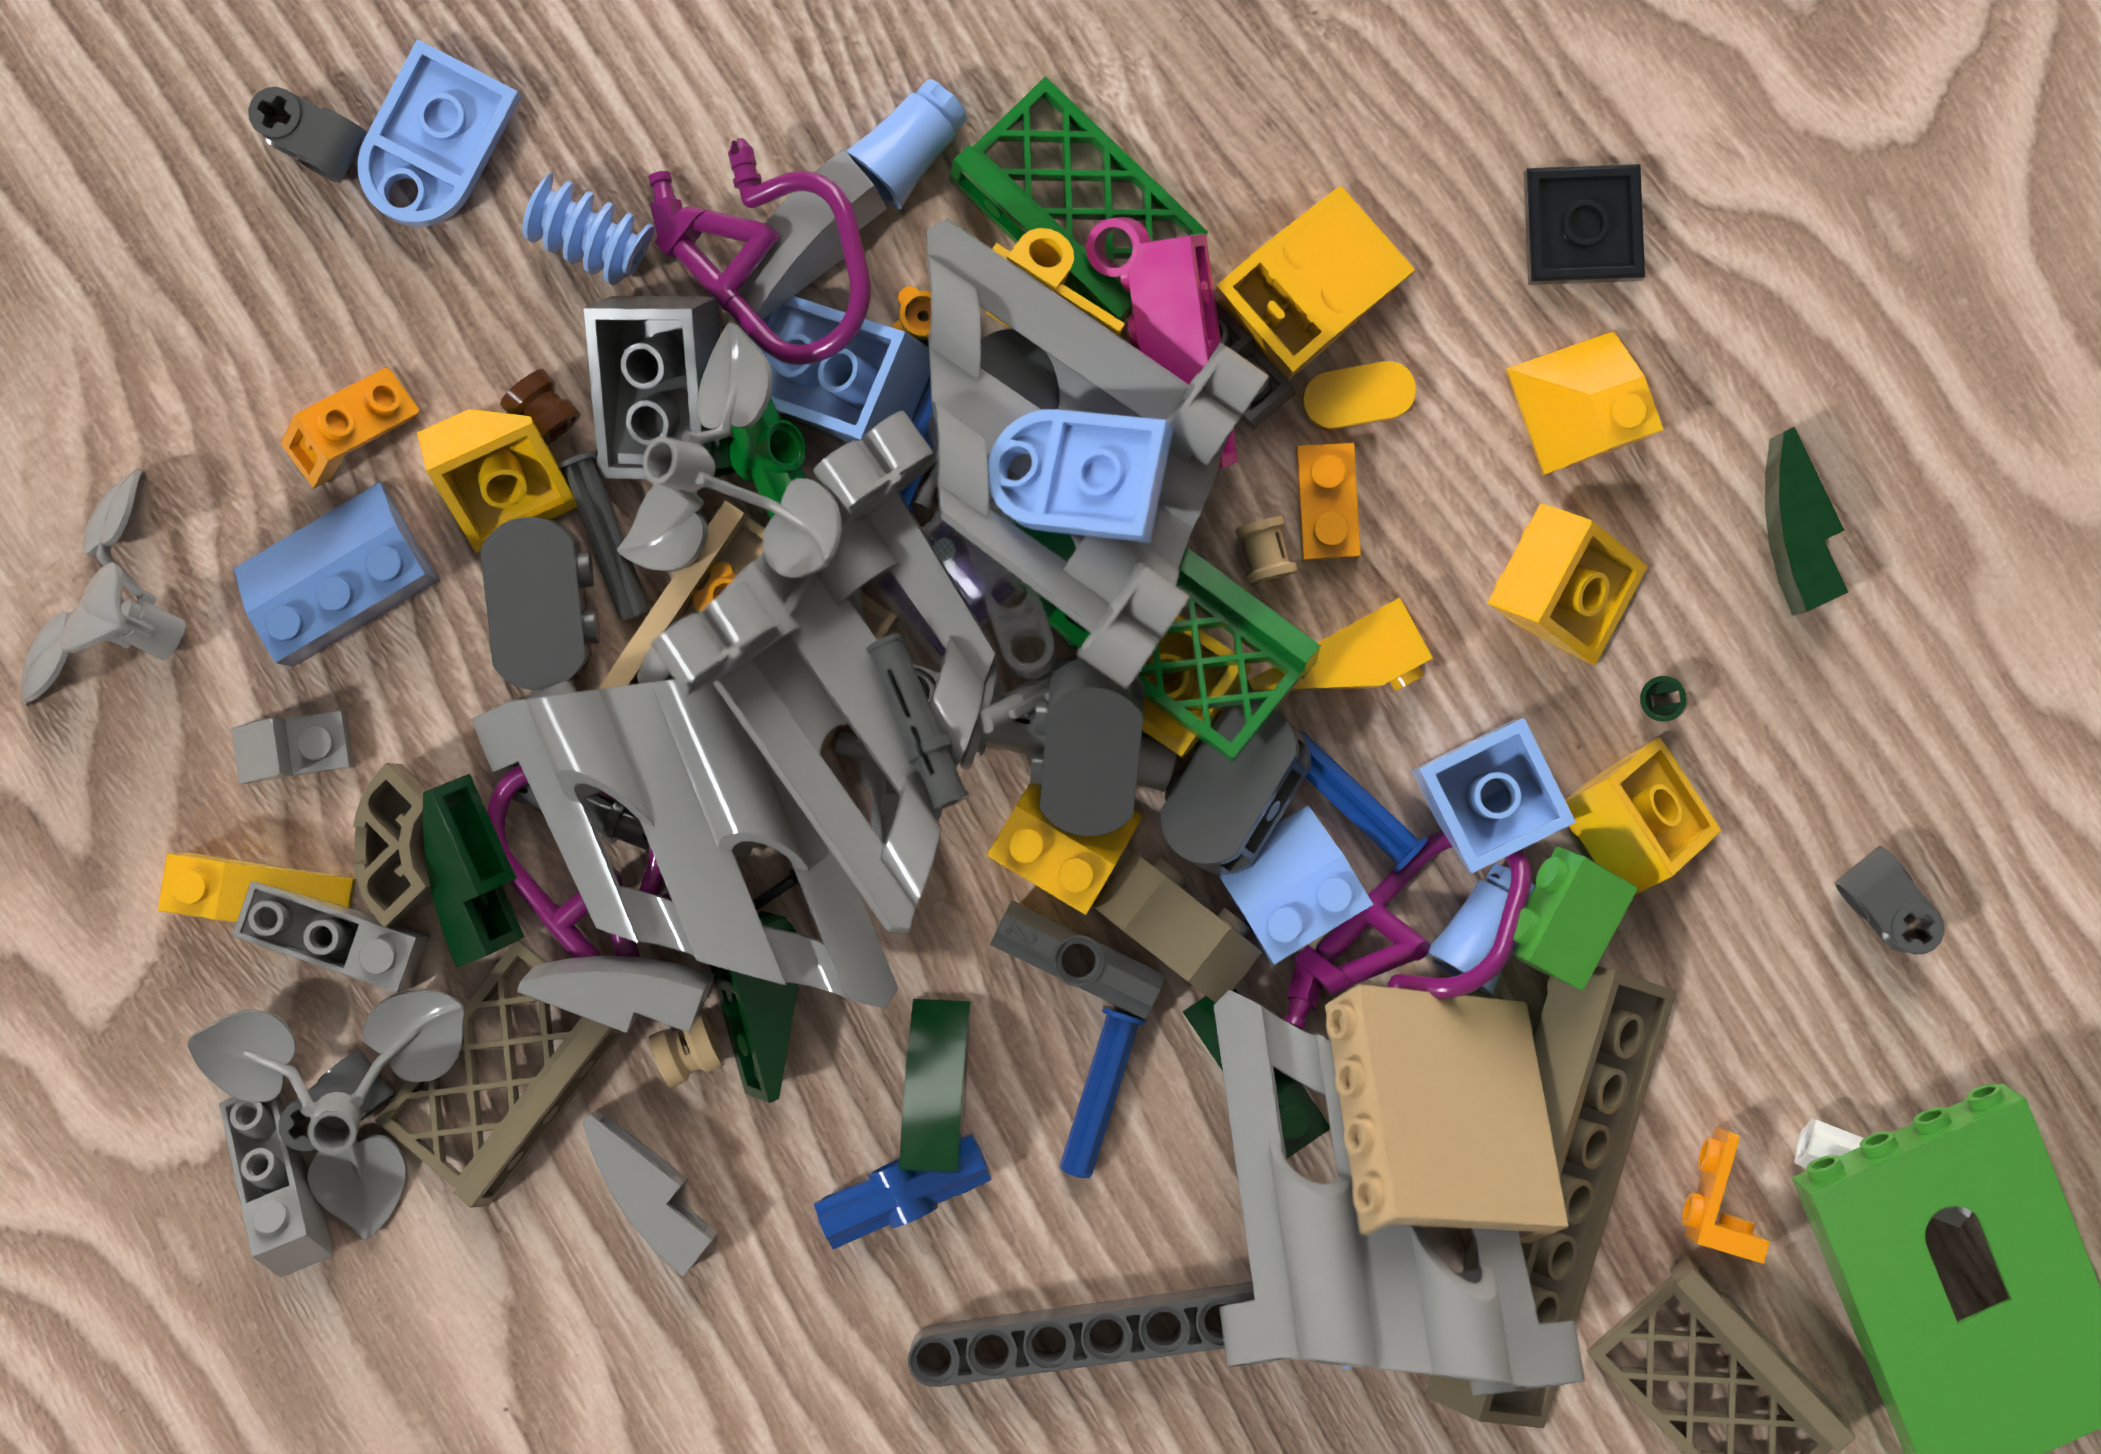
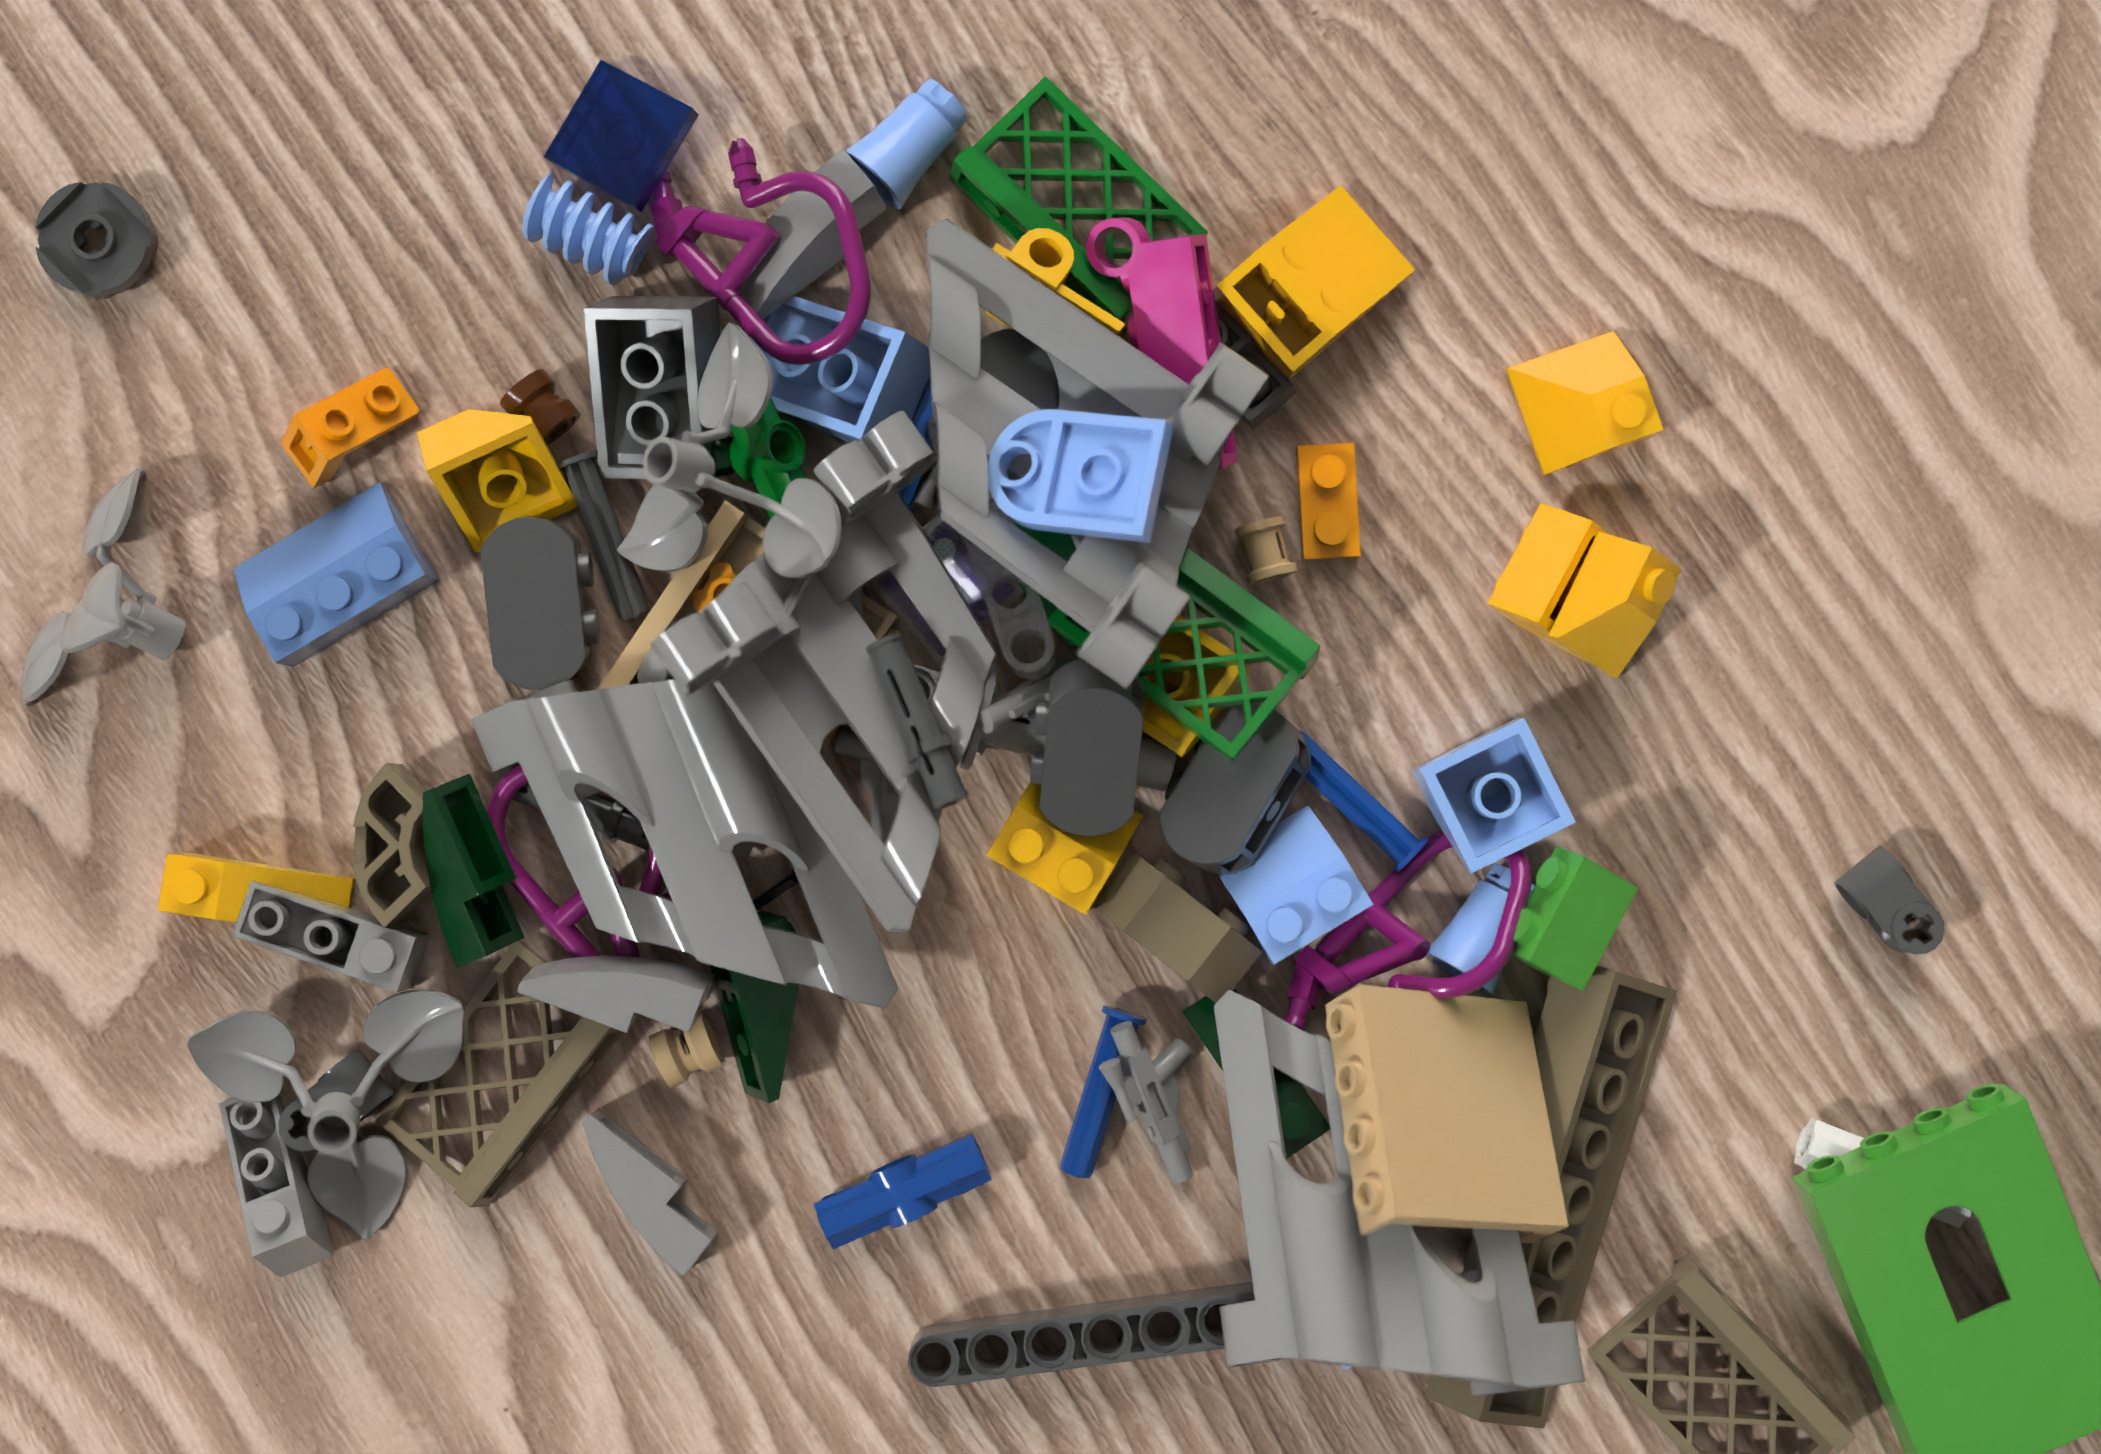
(127, 247): none -> dark grey plate
(292, 746): light grey slope -> none
(313, 134): dark grey piece -> none
(436, 131): light blue plate -> none
(621, 135): none -> clear blue tile
(913, 303): light orange plate -> none
(935, 1086): dark green slope -> none
(1113, 976): dark grey piece -> none
(1153, 1091): none -> light grey piece
(1359, 395): yellow tile -> none
(1362, 655): yellow slope -> none
(1584, 224): black plate -> none
(1614, 602): none -> yellow slope
(1642, 817): yellow slope -> none
(1660, 686): dark green hinge -> none
(1700, 1210): light orange bracket -> none
(1798, 523): dark green slope -> none

